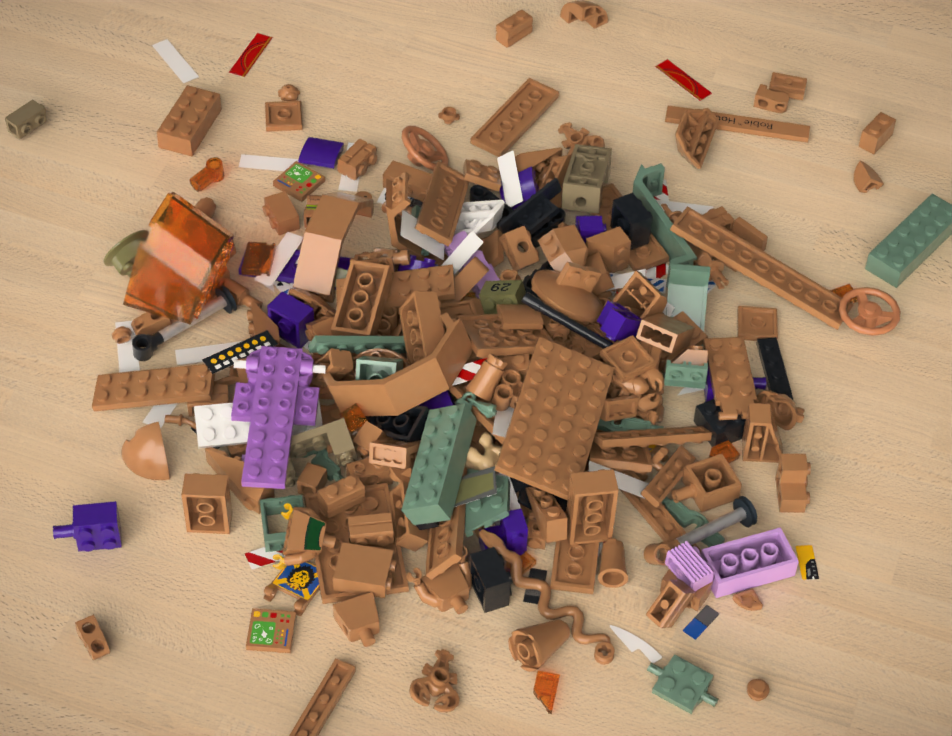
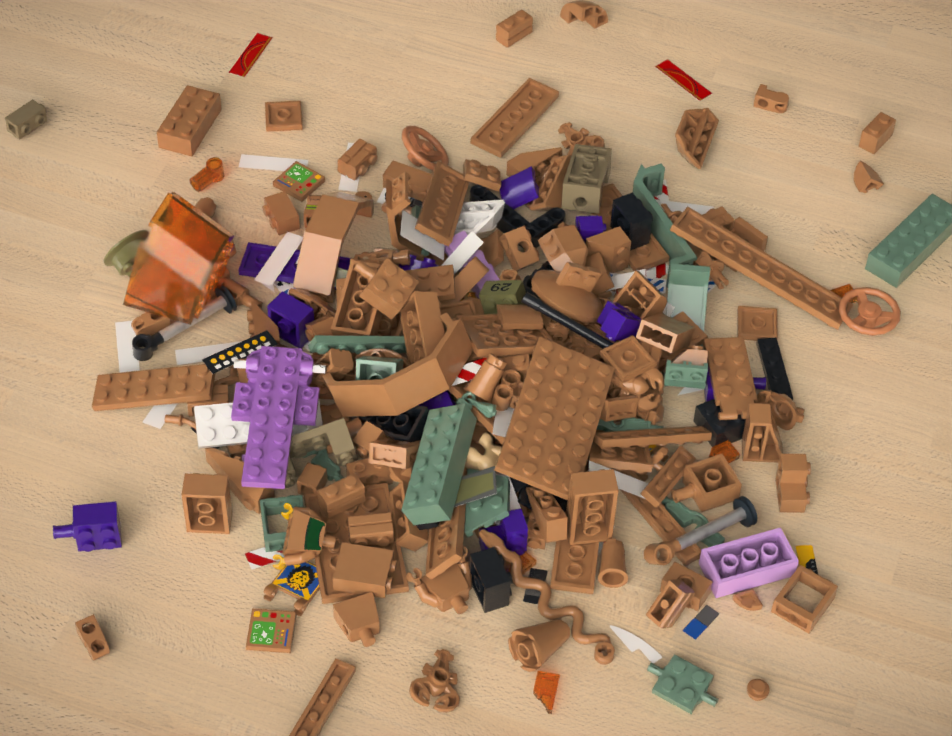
(121, 335): medium nougat plate -> none
(146, 453): medium nougat brick -> none
(175, 61): white sticker -> none
(258, 259): clear orange plate -> none
(288, 93): medium nougat animal -> none
(321, 152): dark purple slope -> none
(353, 417): clear orange plate -> none
(386, 286): none -> medium nougat brick
(449, 115): medium nougat plate -> none
(510, 179): white sticker -> none
(535, 211): black bracket -> none
(689, 566): lavender brick -> none
(749, 125): medium nougat tile -> none
(791, 85): medium nougat plate -> none
(797, 615): none -> medium nougat window

